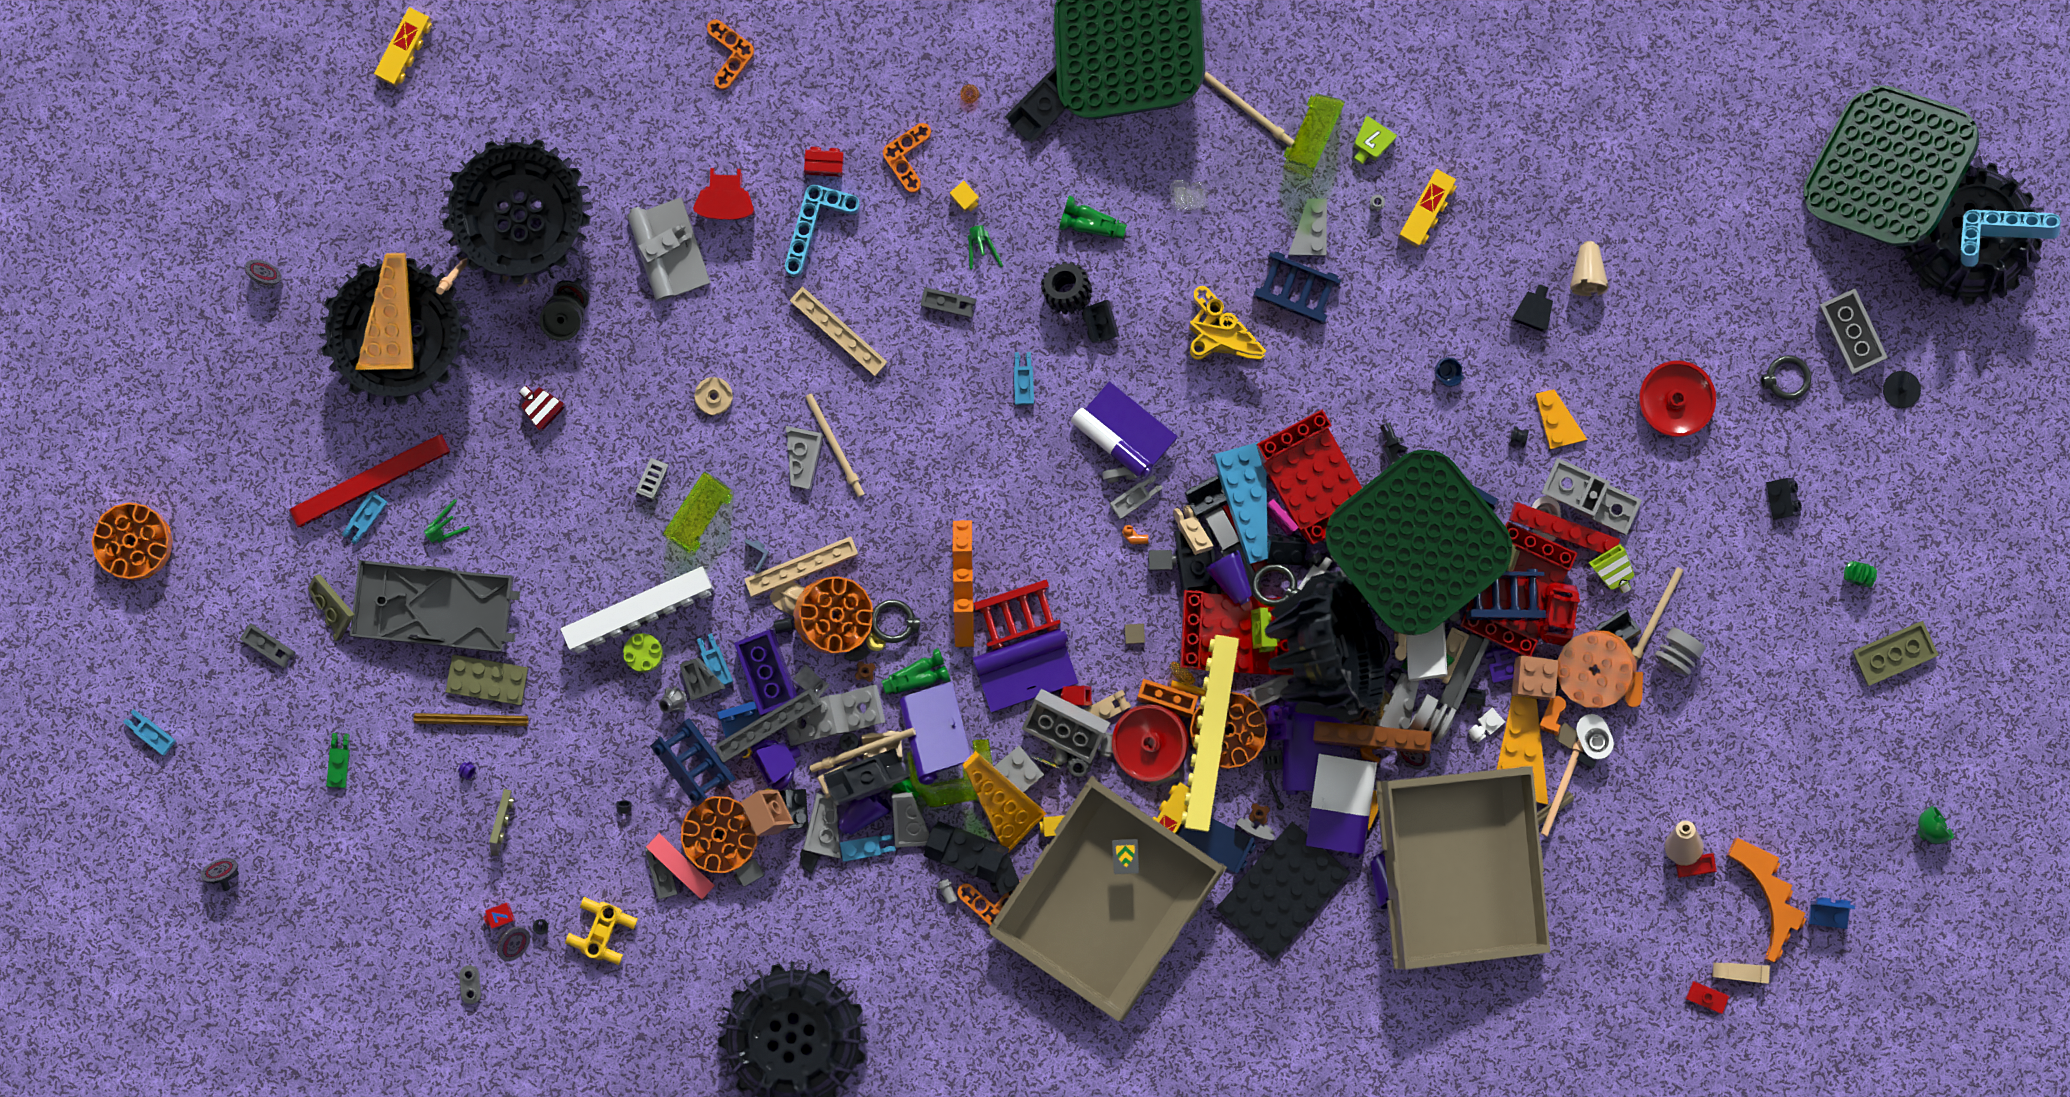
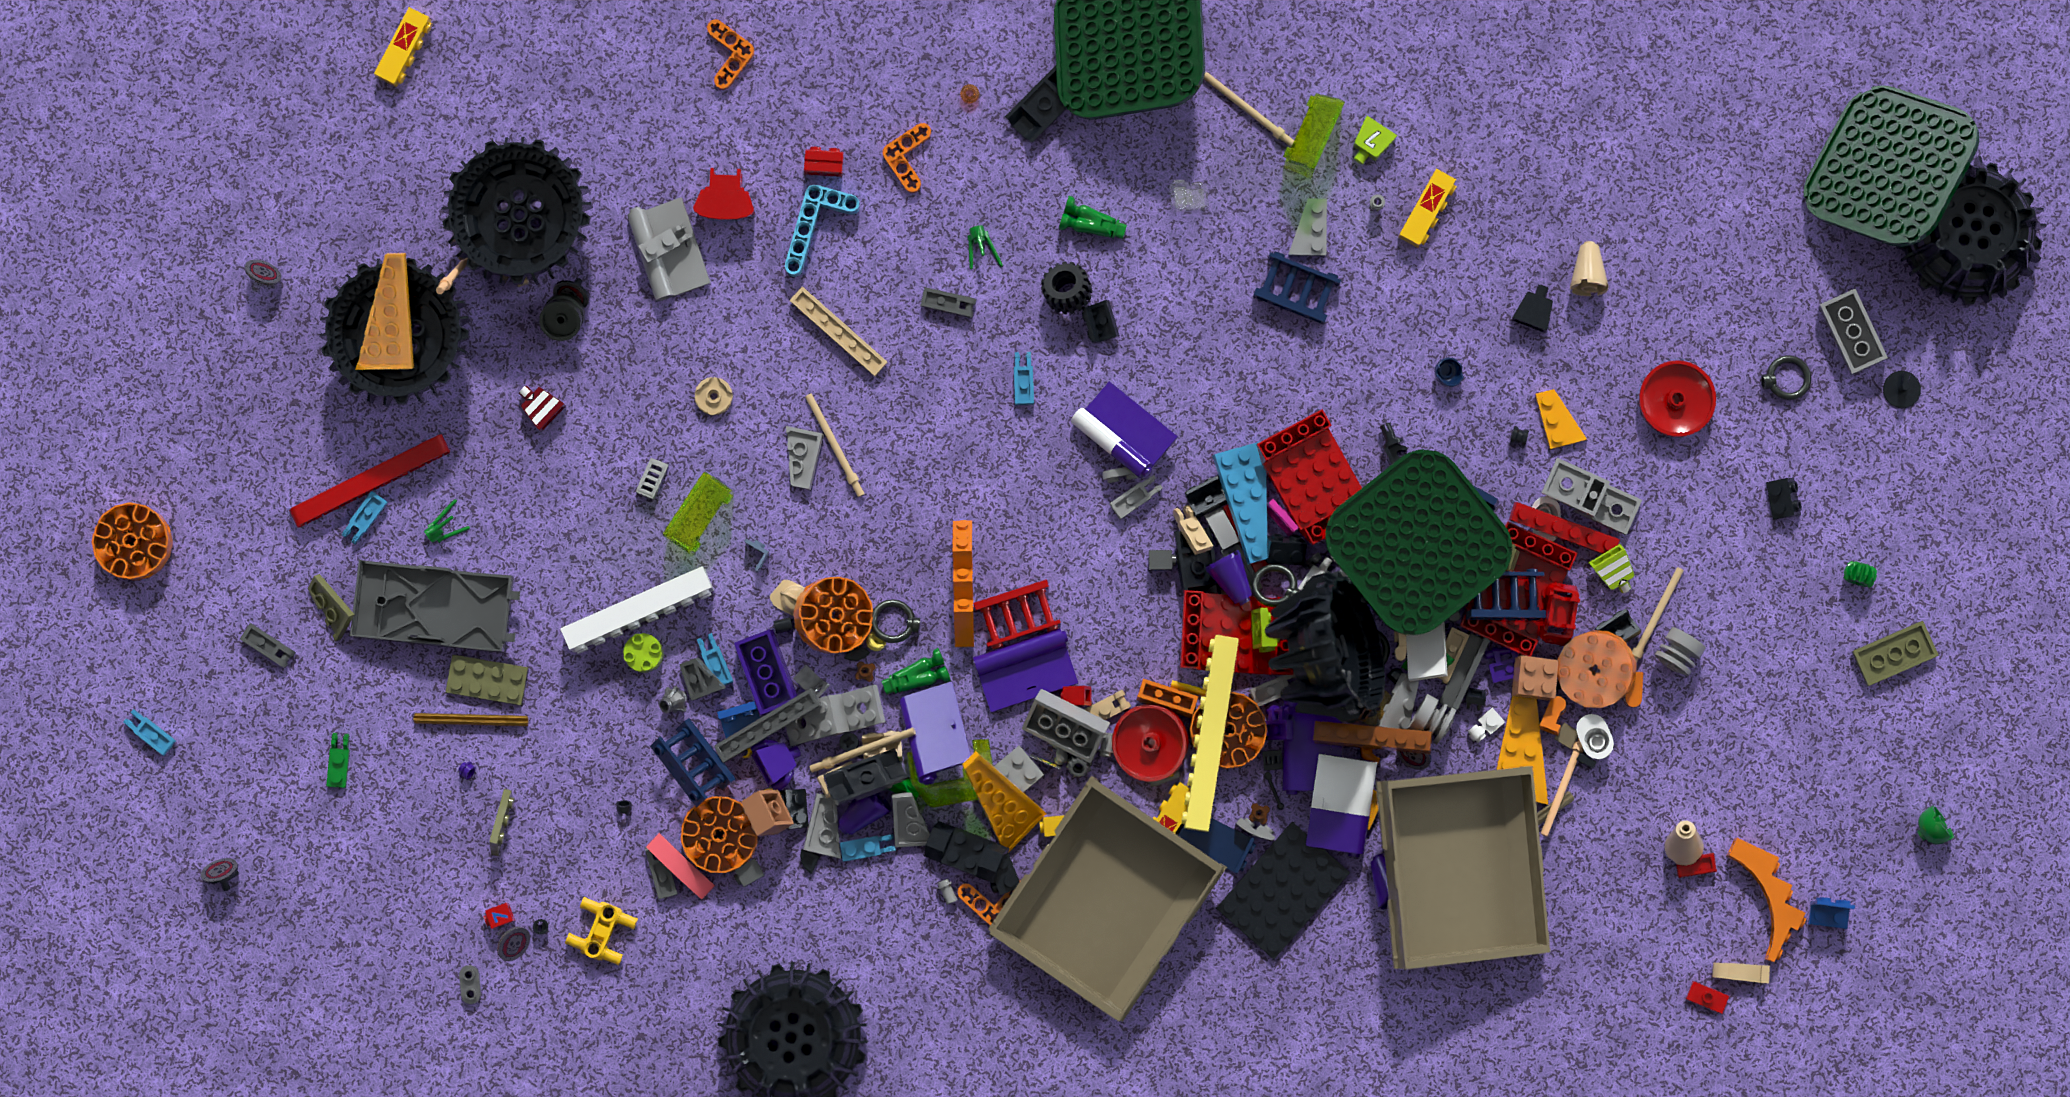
(801, 567): tan plate -> none
(964, 197): yellow brick -> none
(1125, 856): dark grey sticker -> none
(1132, 537): orange arm -> none
(1134, 633): dark tan tile -> none
(1181, 674): clear yellow gear -> none
(1220, 338): yellow piece -> none
(2005, 224): medium azure beam -> none

